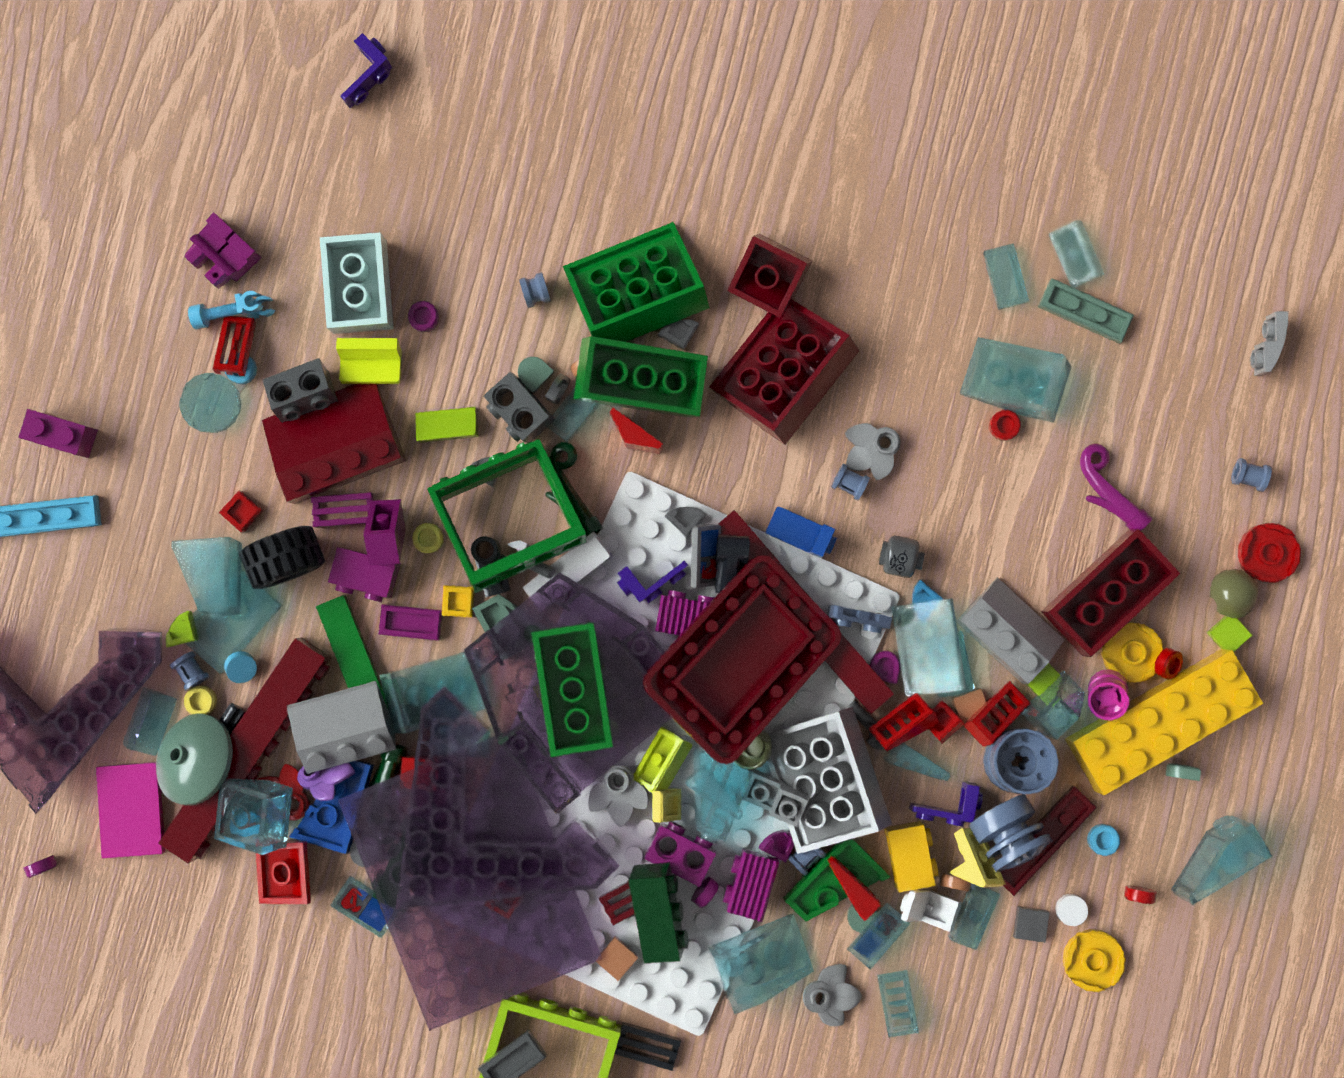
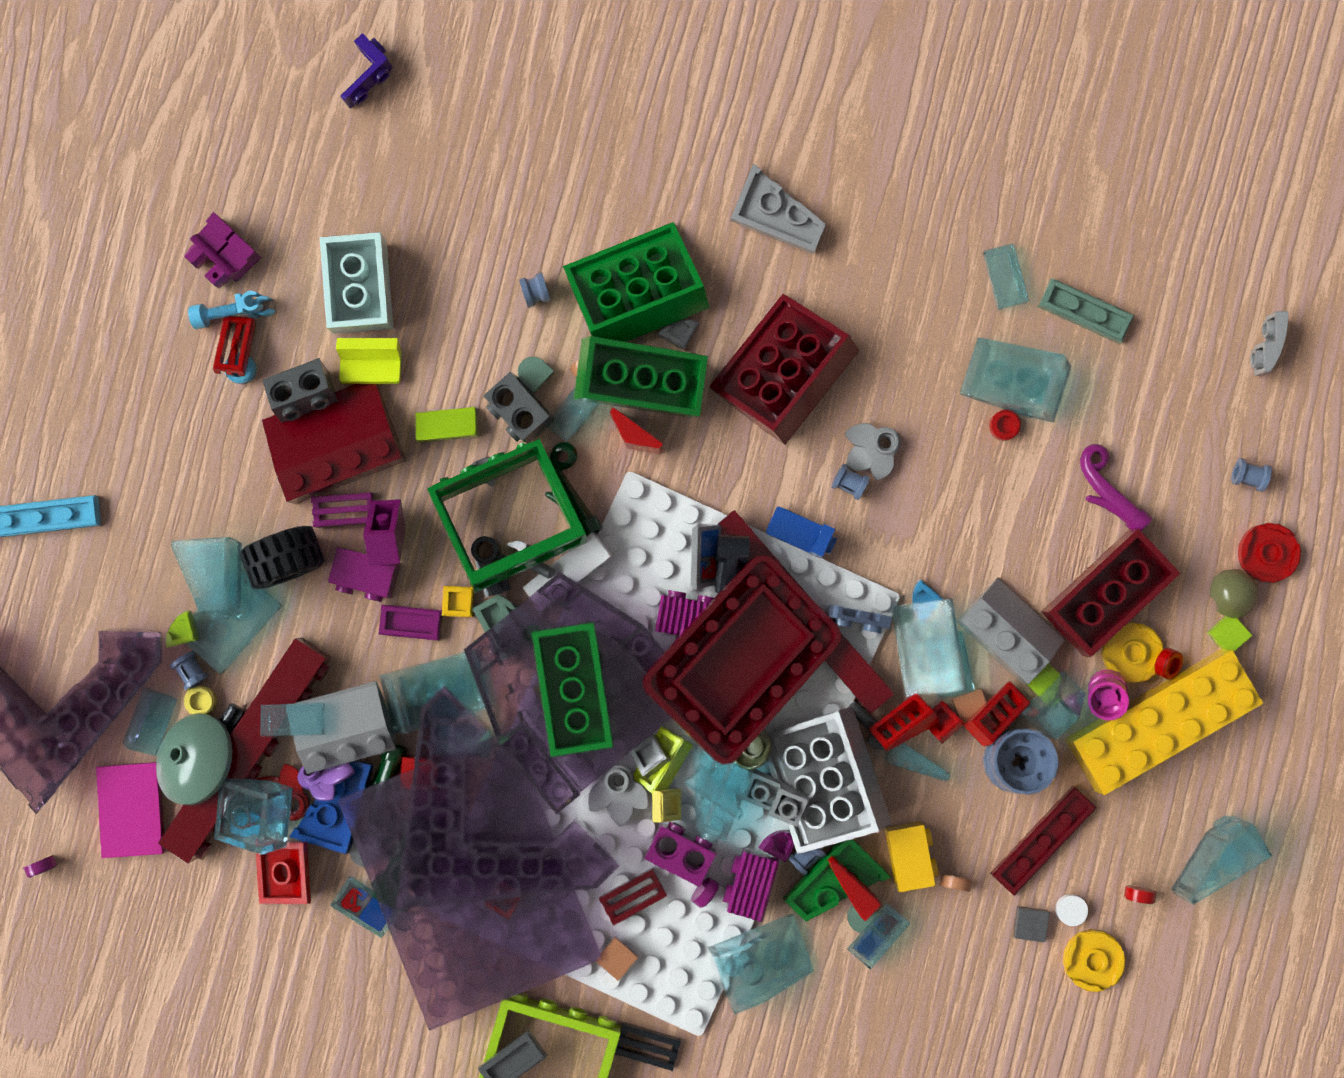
(58, 433): magenta brick -> none
(210, 403): clear light blue tile -> none
(240, 667): medium azure tile -> none
(241, 511): red tile -> none
(292, 719): none -> clear light blue tile
(347, 643): green tile -> none
(423, 316): magenta tile -> none
(428, 538): light yellow tile -> none
(557, 389): flat silver tile -> none
(630, 583): dark purple bracket -> none
(650, 755): none -> flat silver tile
(658, 912): dark green brick -> none
(685, 518): flat silver tile -> none
(769, 275): dark red slope -> none
(776, 214): none -> light grey wing
(836, 995): light grey plate -> none
(886, 666): magenta tile -> none
(901, 556): dark grey head -> none
(903, 1029): clear light blue slope -> none
(930, 908): white bracket -> none
(969, 802): dark purple bracket -> none
(974, 916): clear light blue slope -> none
(977, 867): light yellow slope -> none
(1010, 833): sand blue wheel -> none
(1076, 253): clear light blue slope -> none
(1103, 839): medium azure tile -> none
(1183, 771): sand green tile -> none

